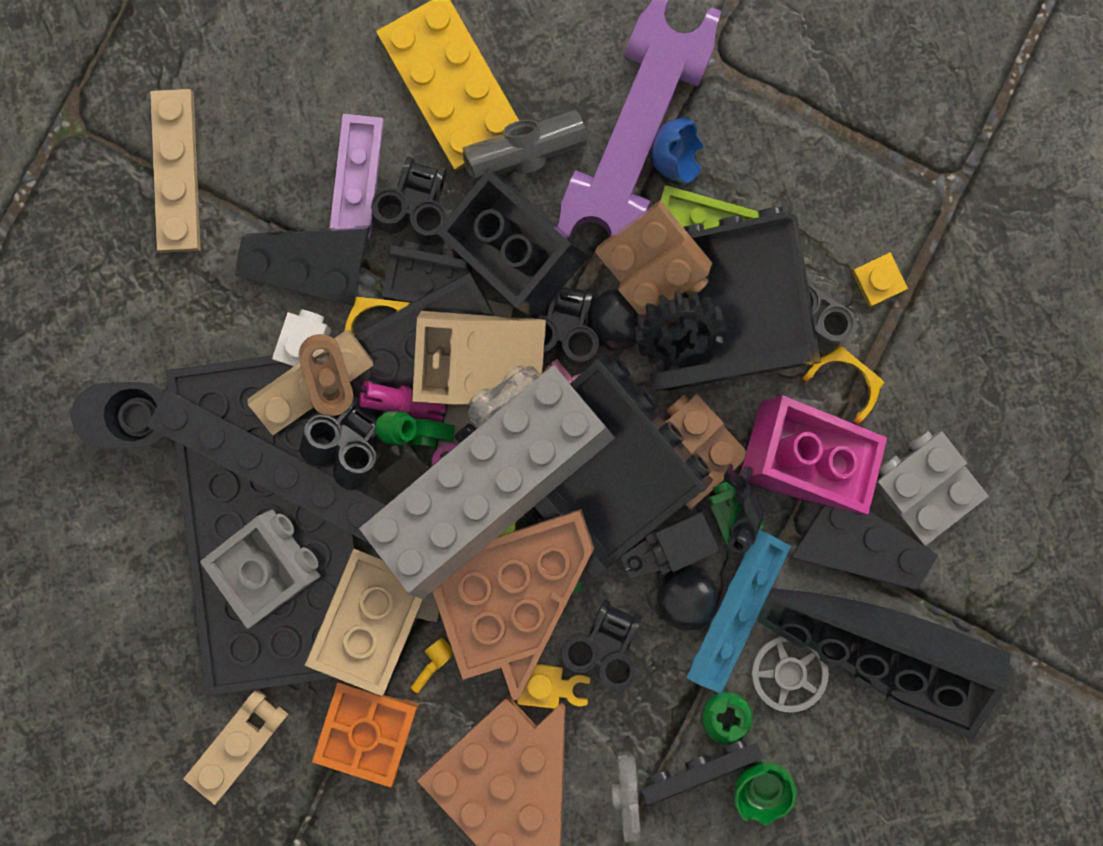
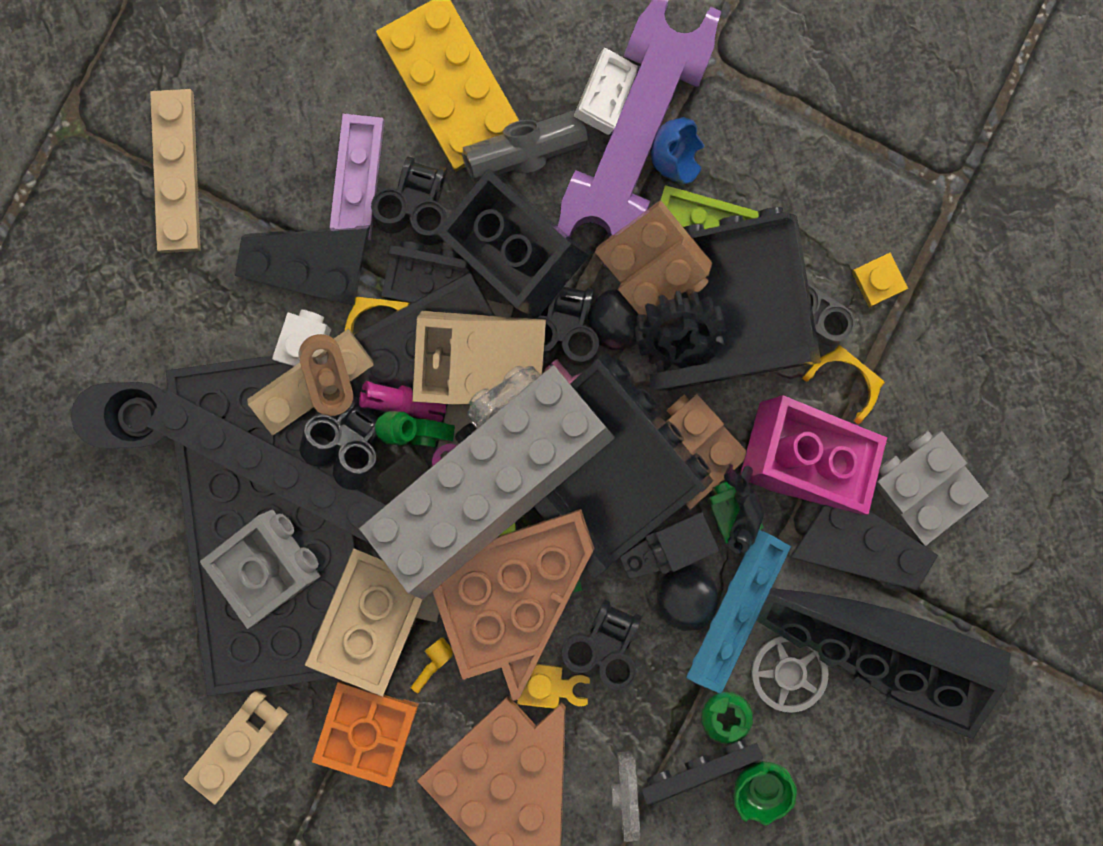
(606, 91): none -> white plate

